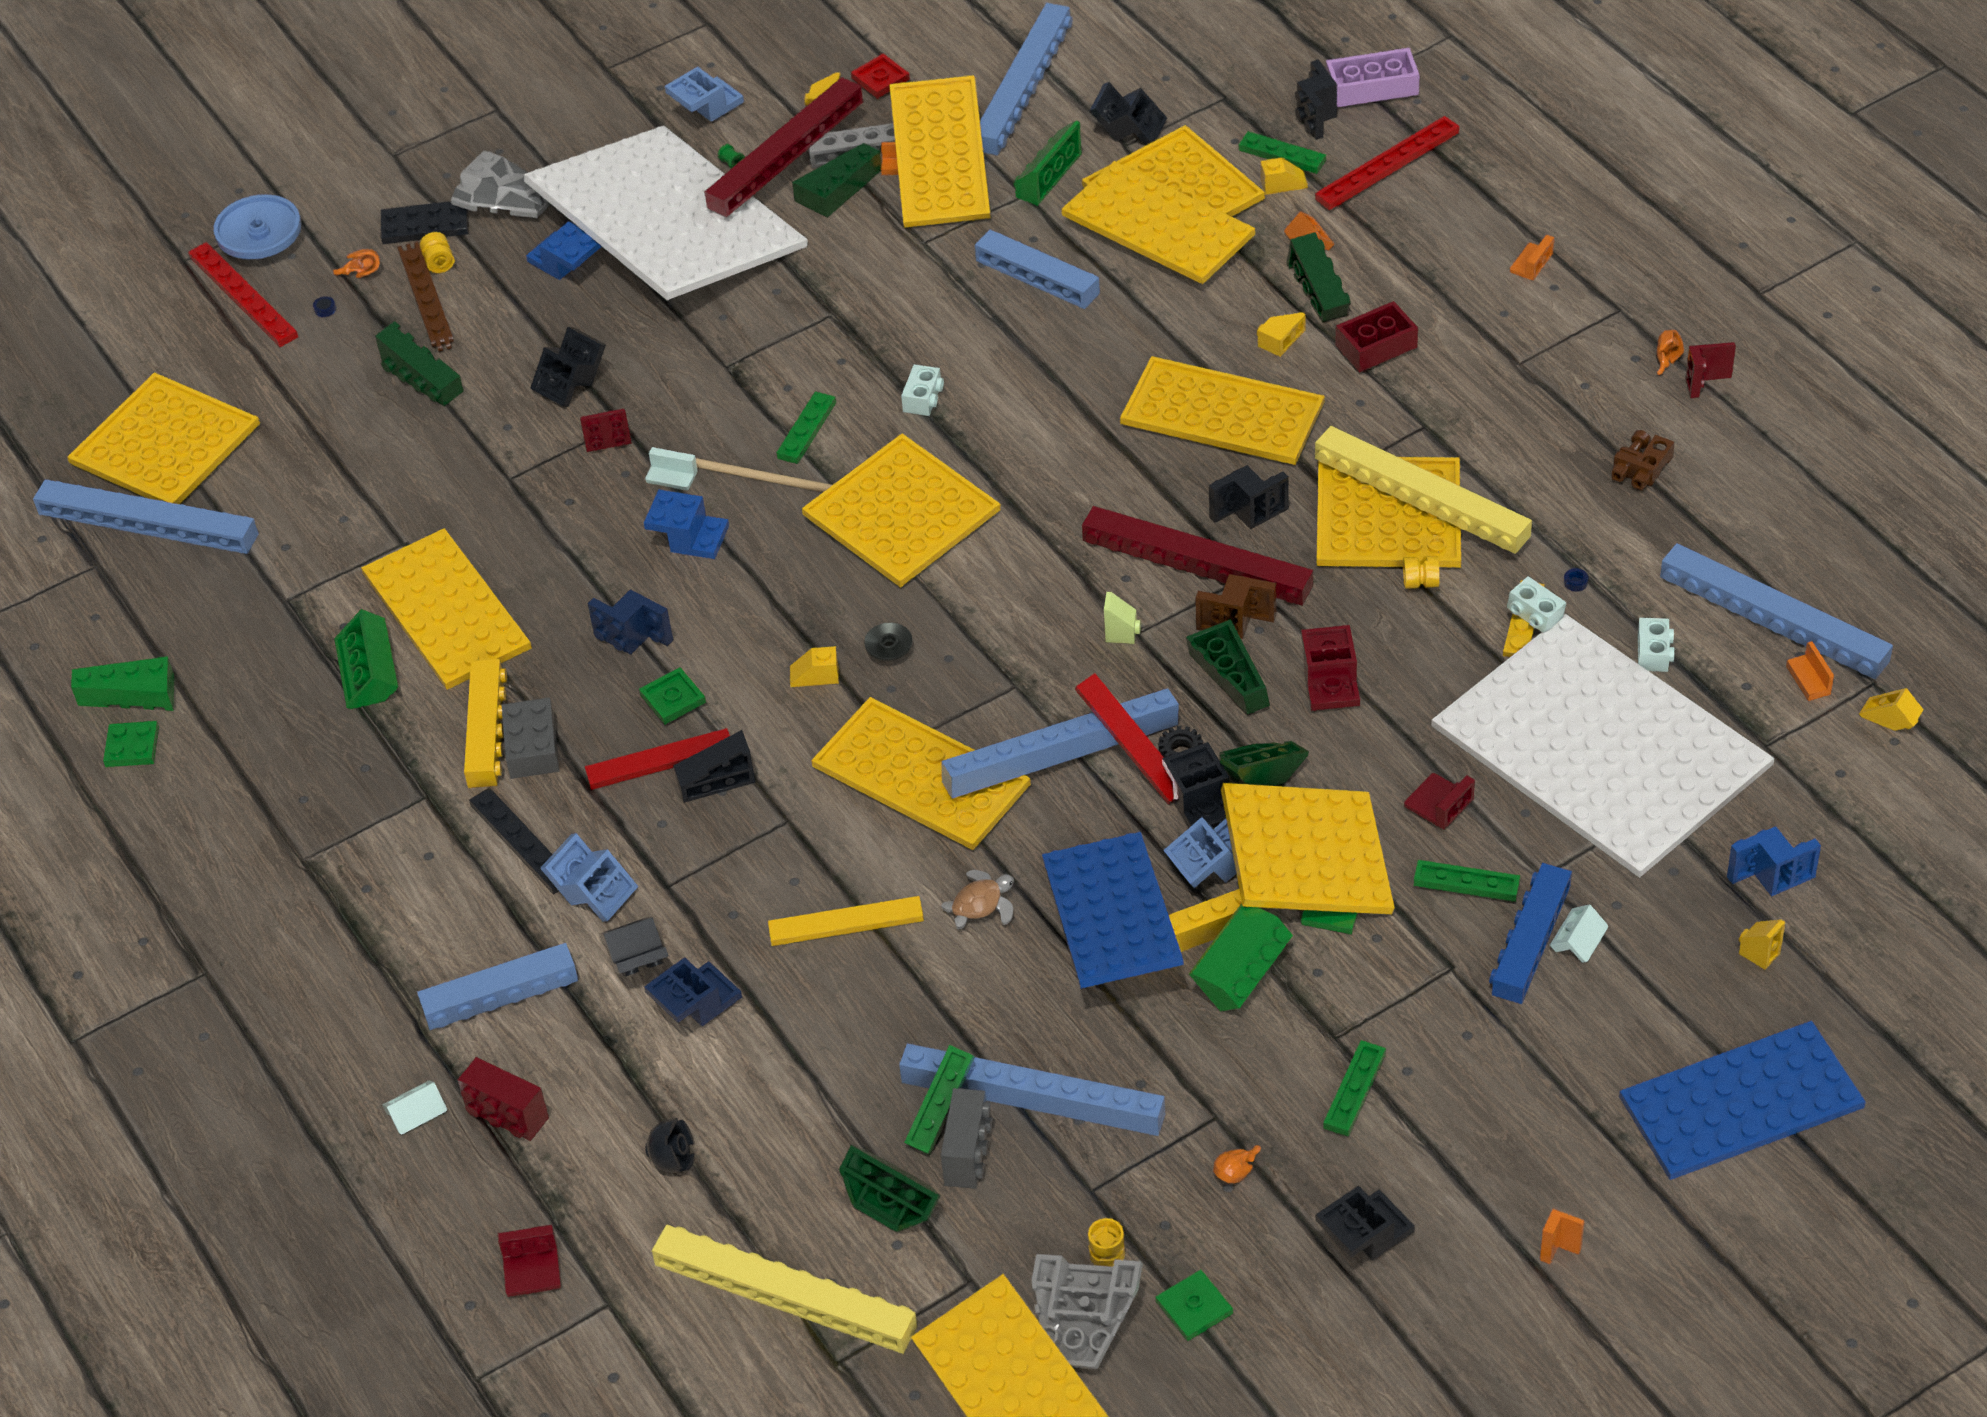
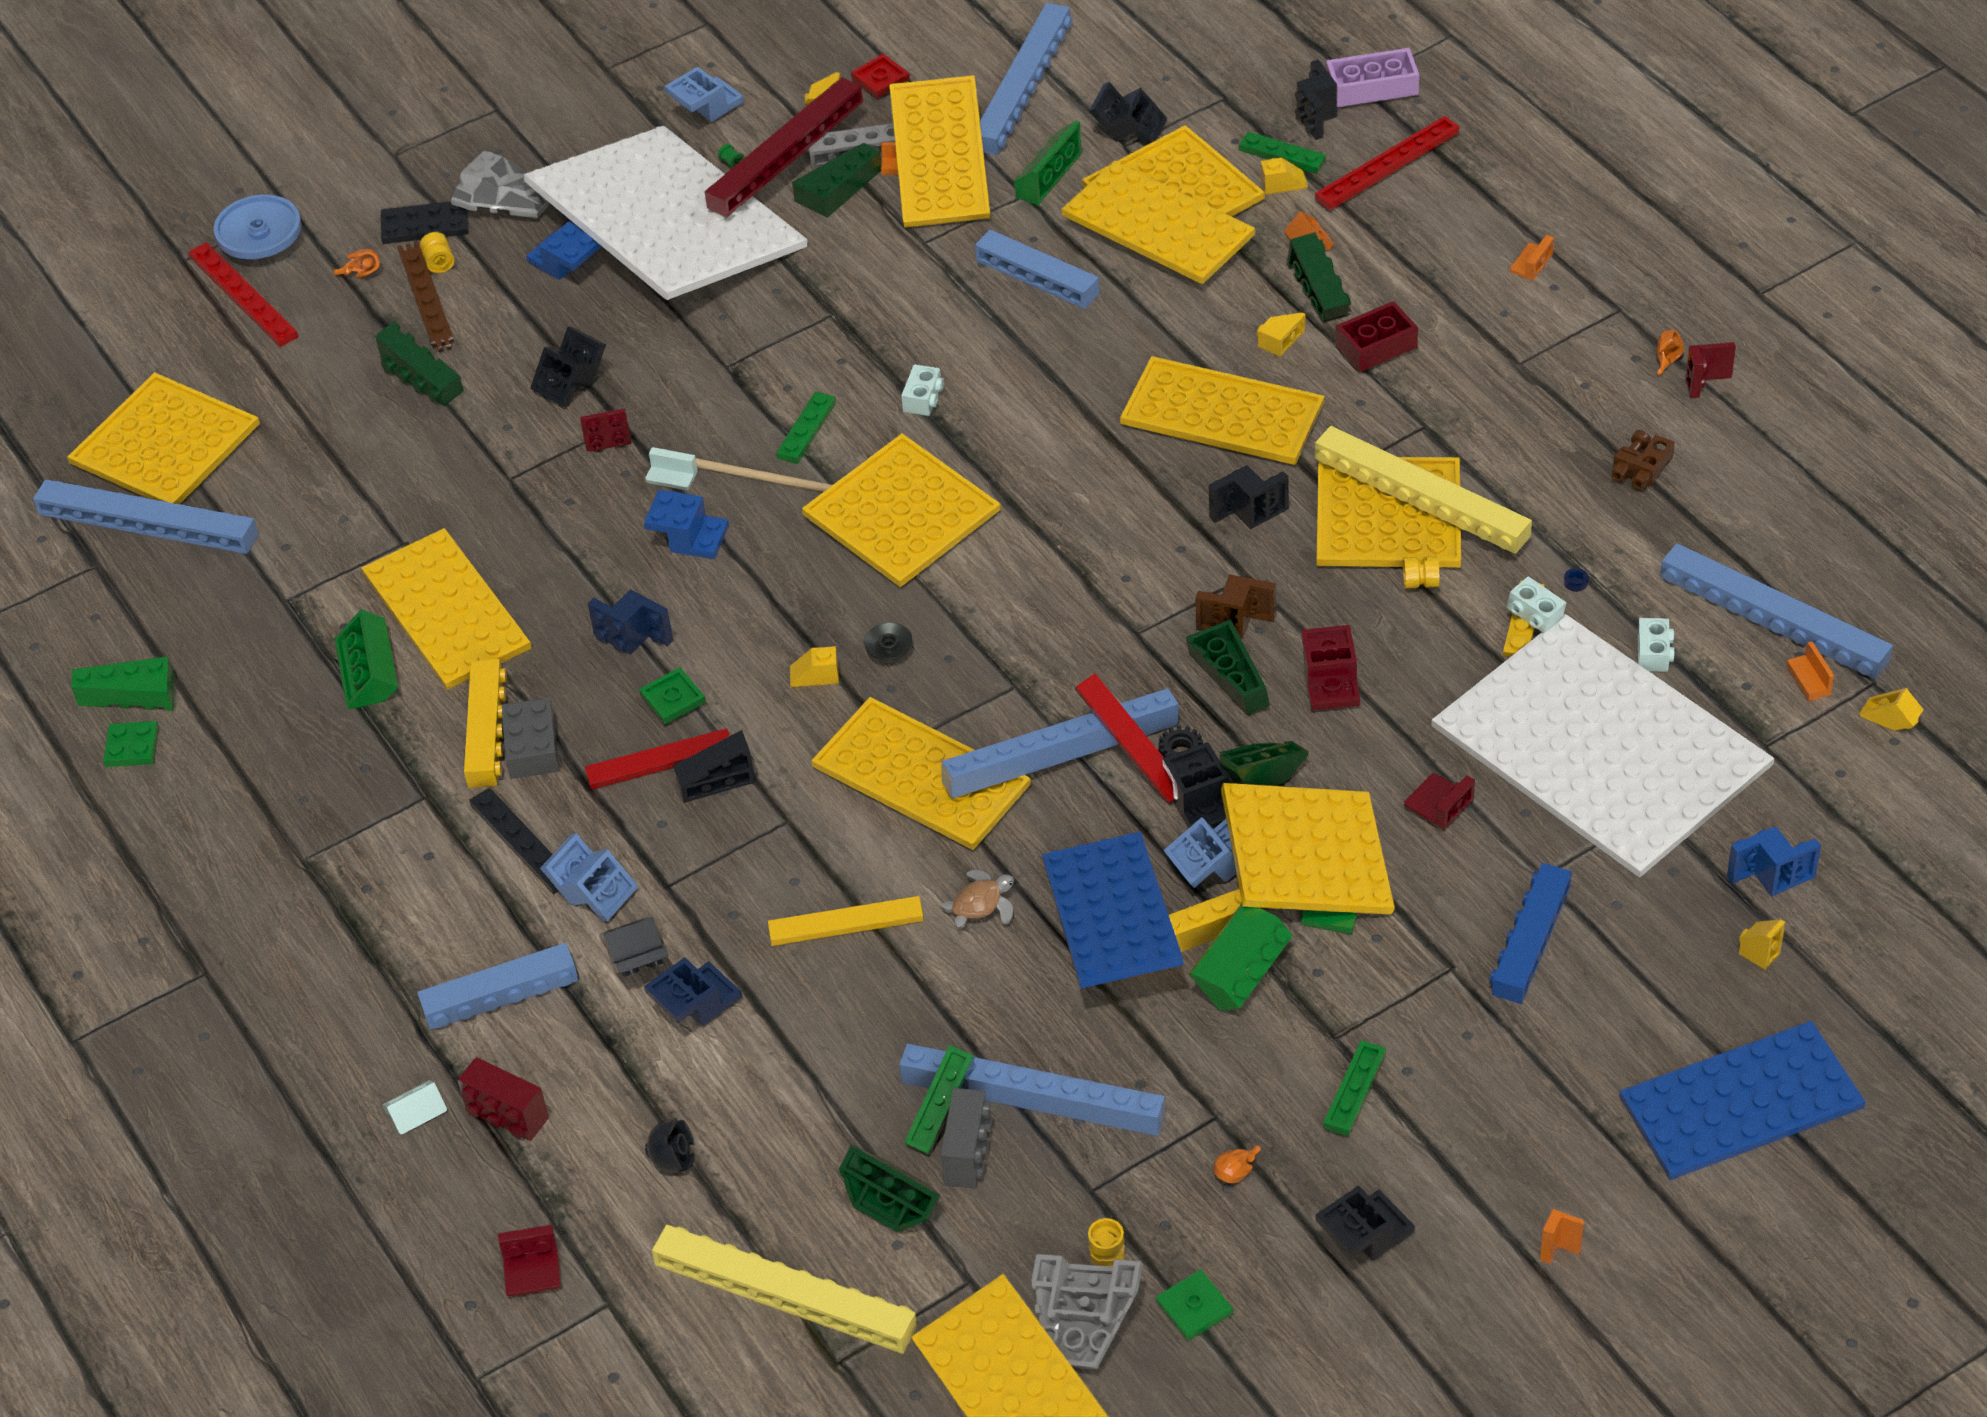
(324, 306): clear blue tile -> none
(1120, 620): yellowish green slope -> none
(1193, 553): dark red brick -> none
(1466, 880): green plate -> none
(1580, 932): light aqua panel -> none

